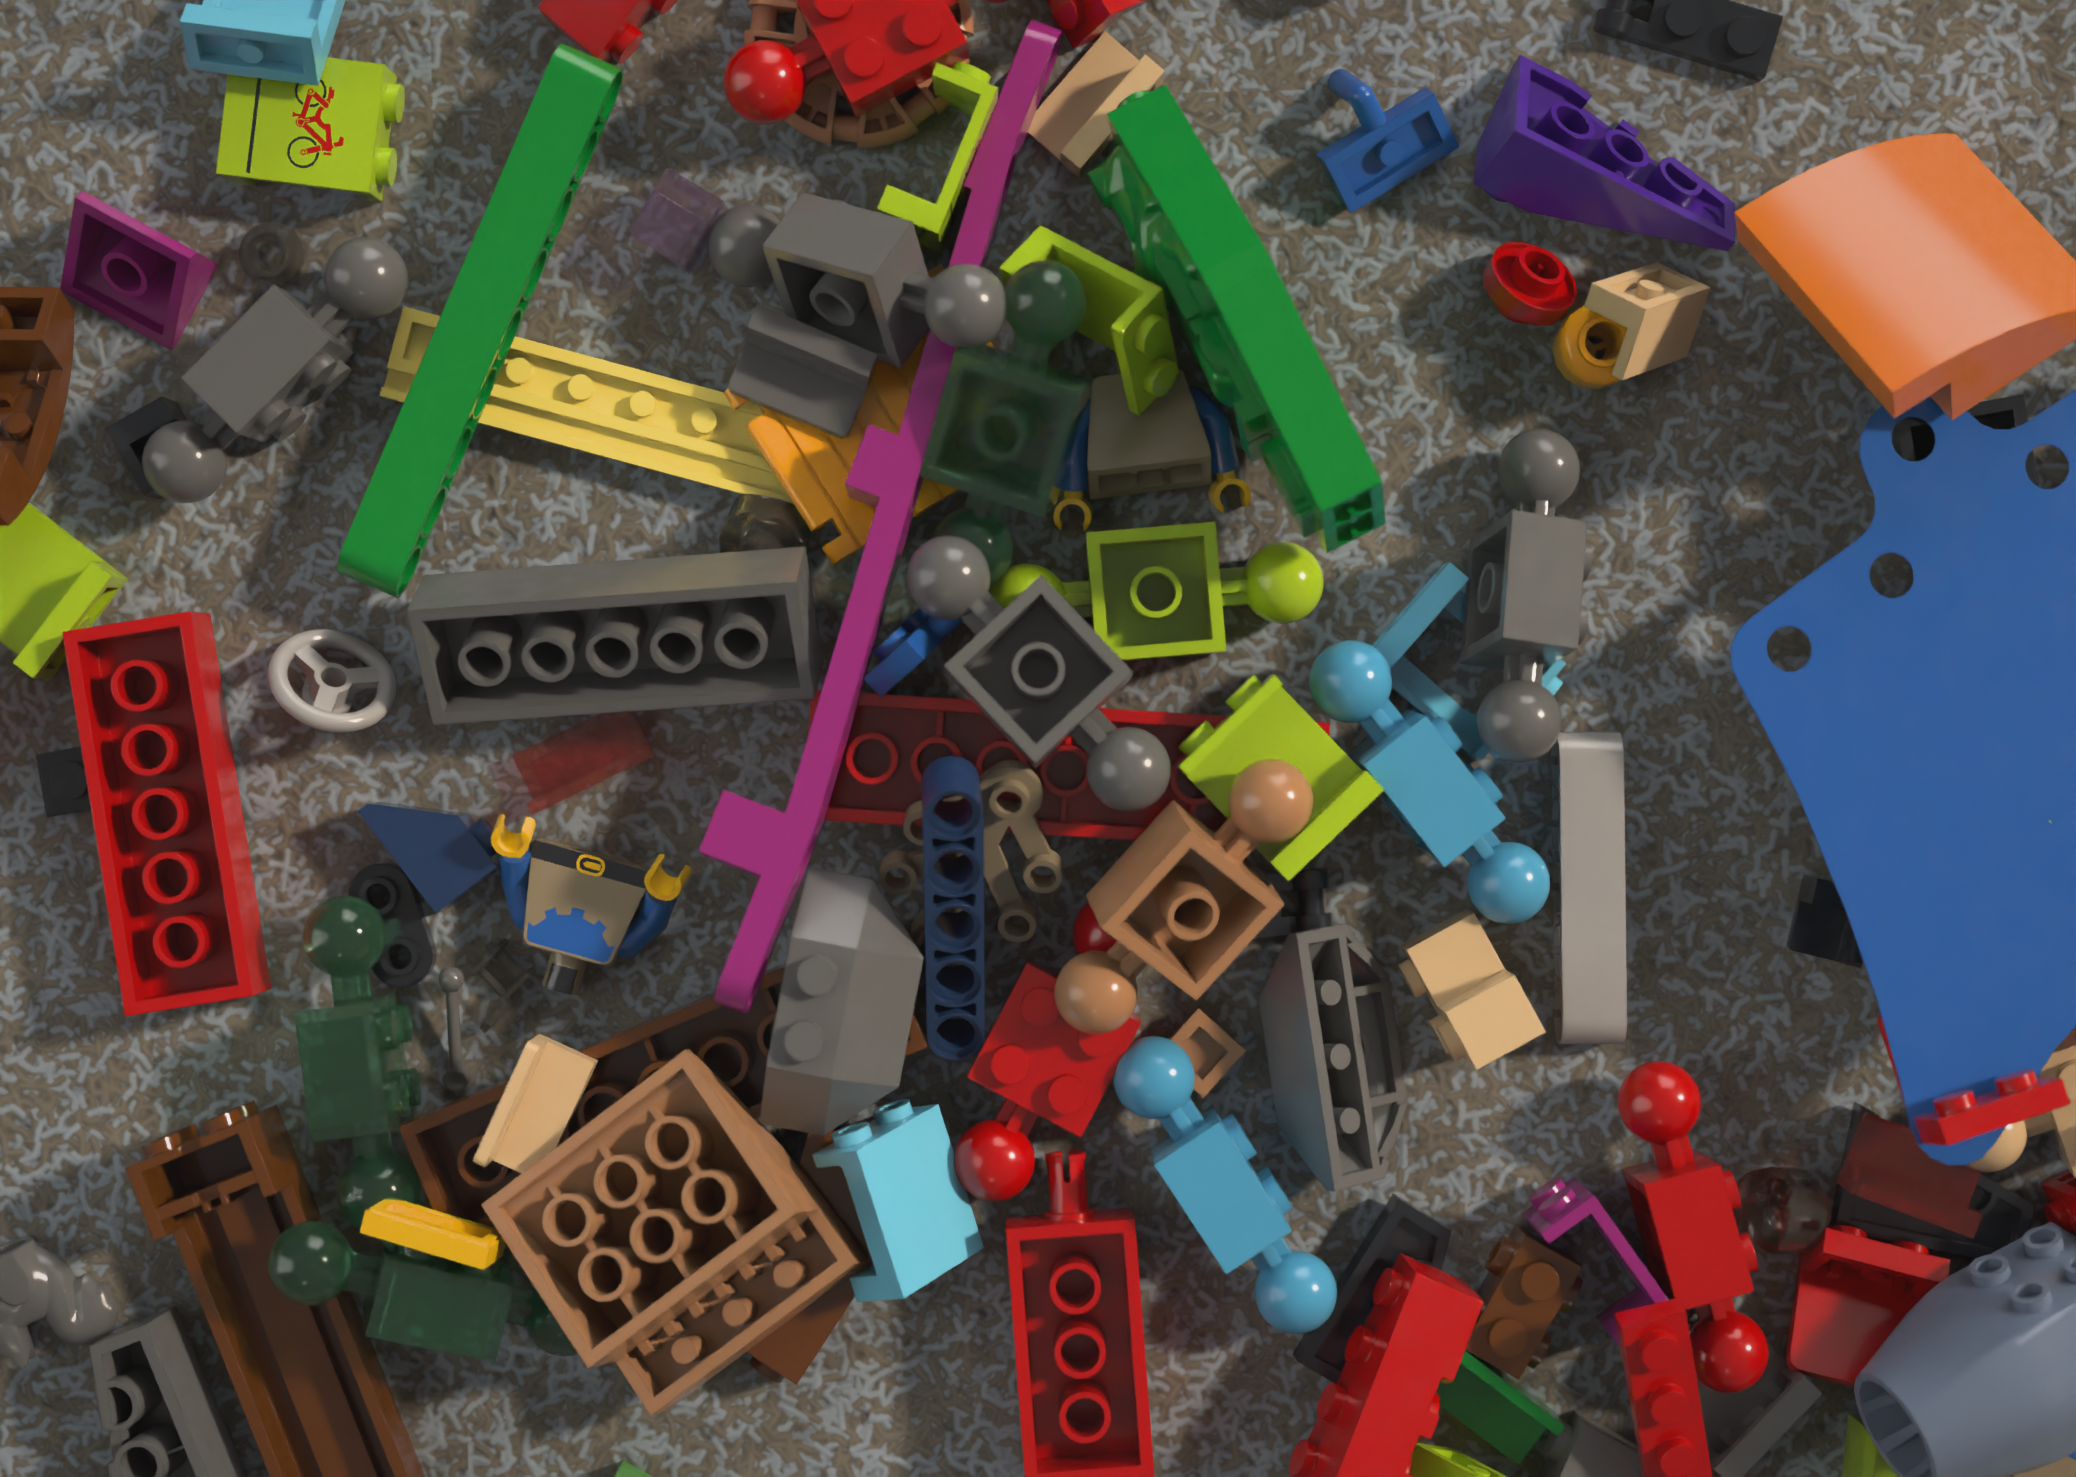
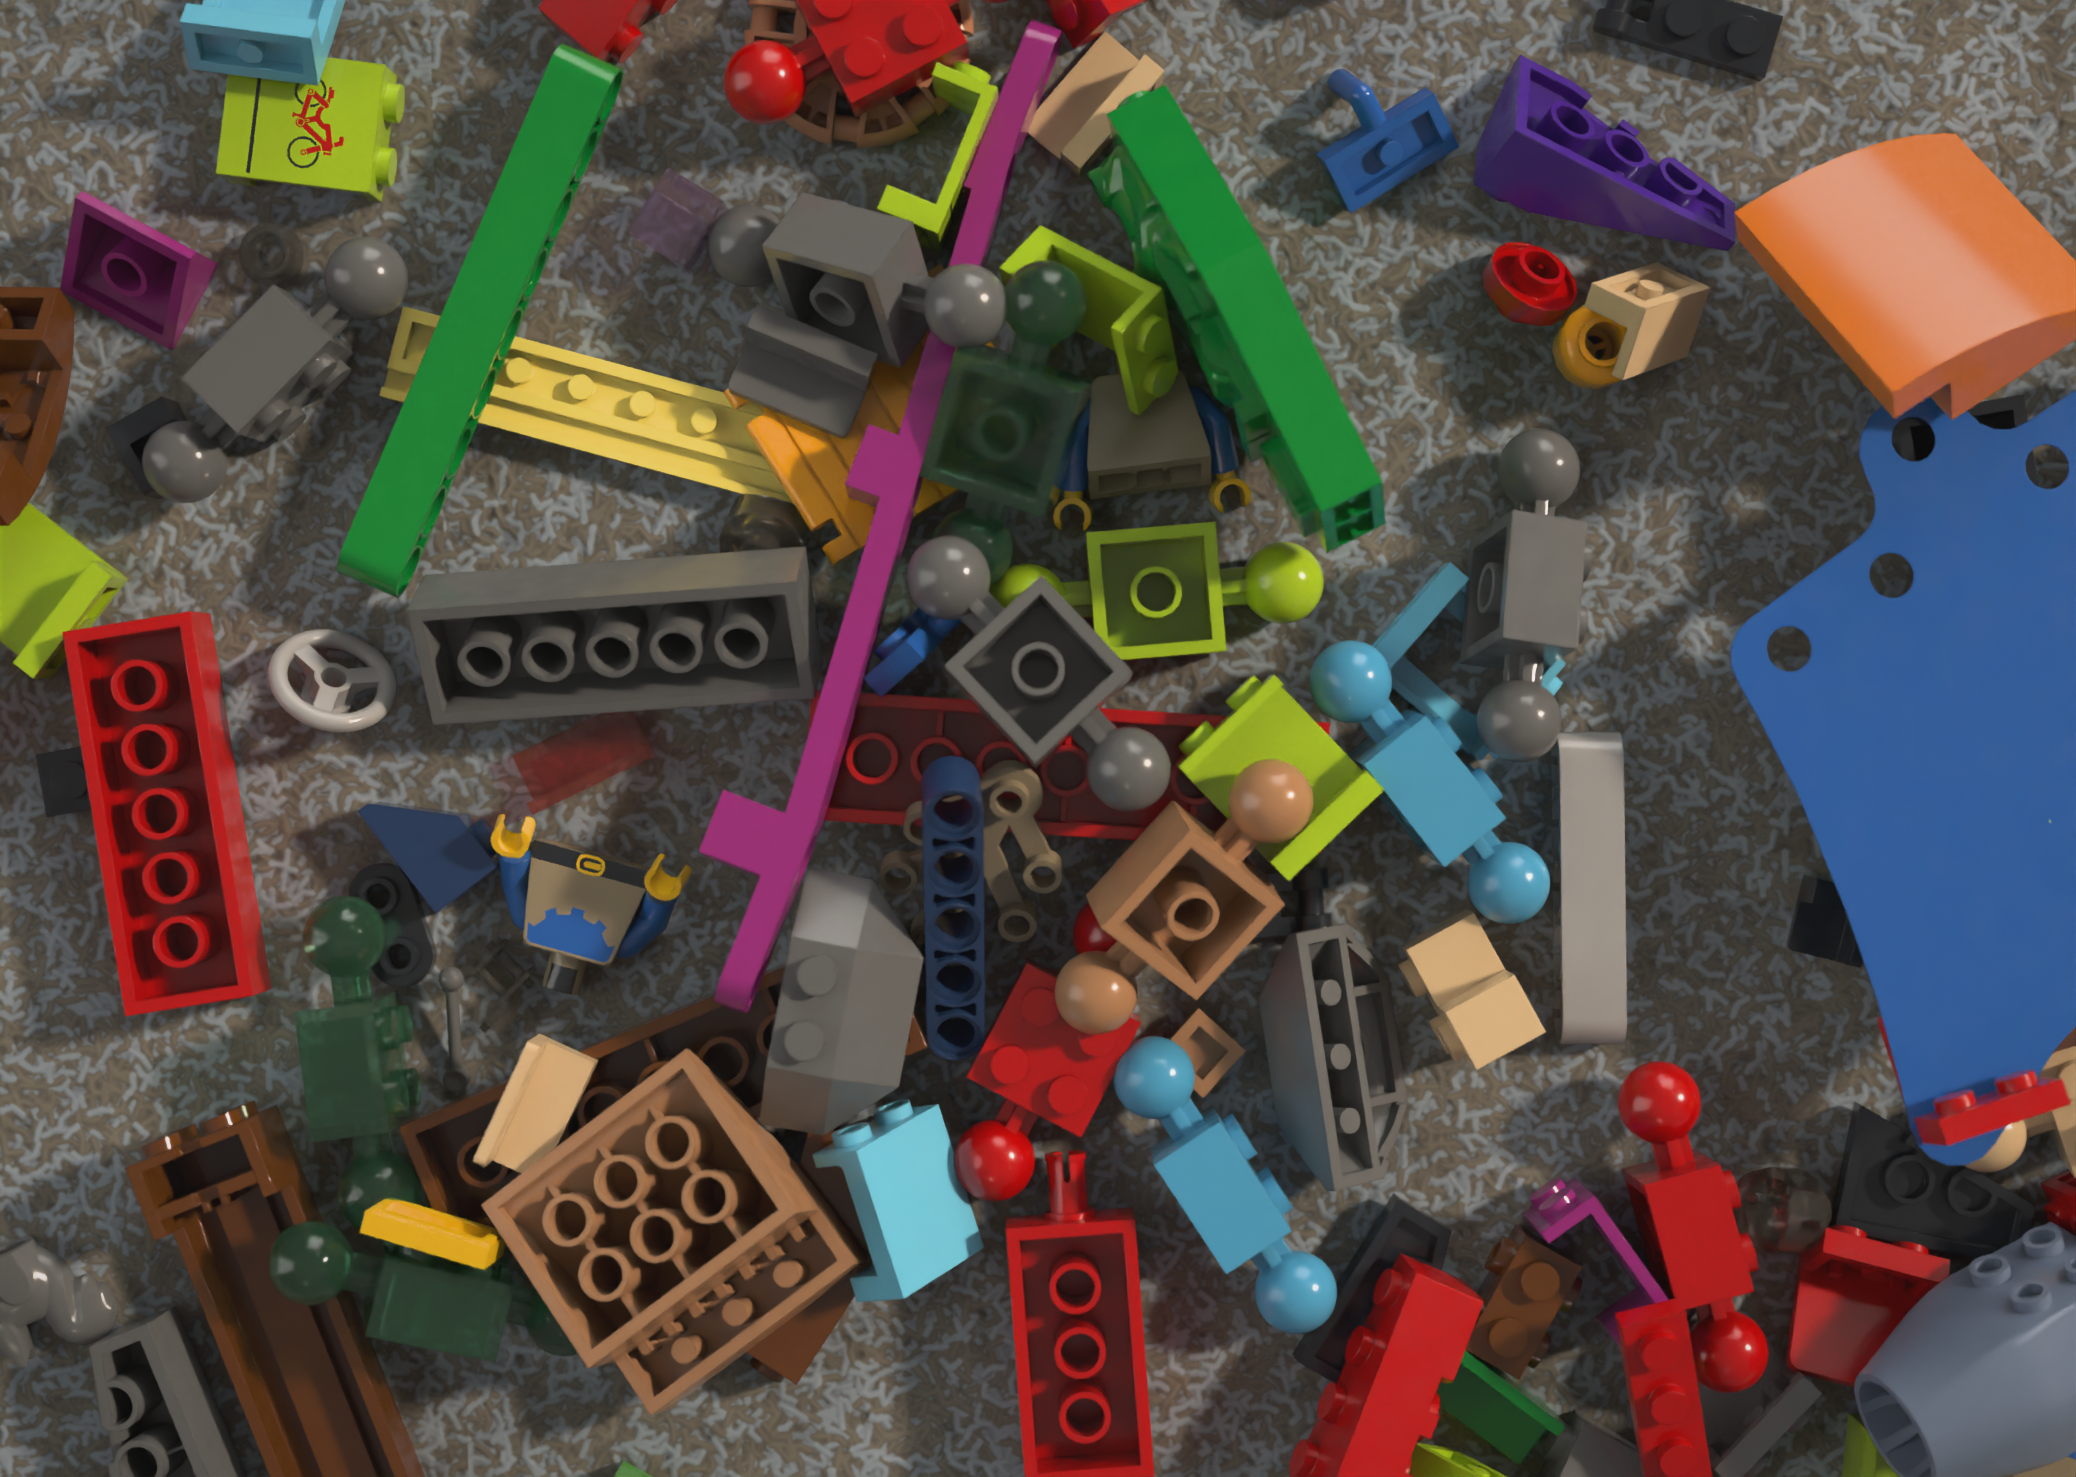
(1895, 1172): clear red panel -> none

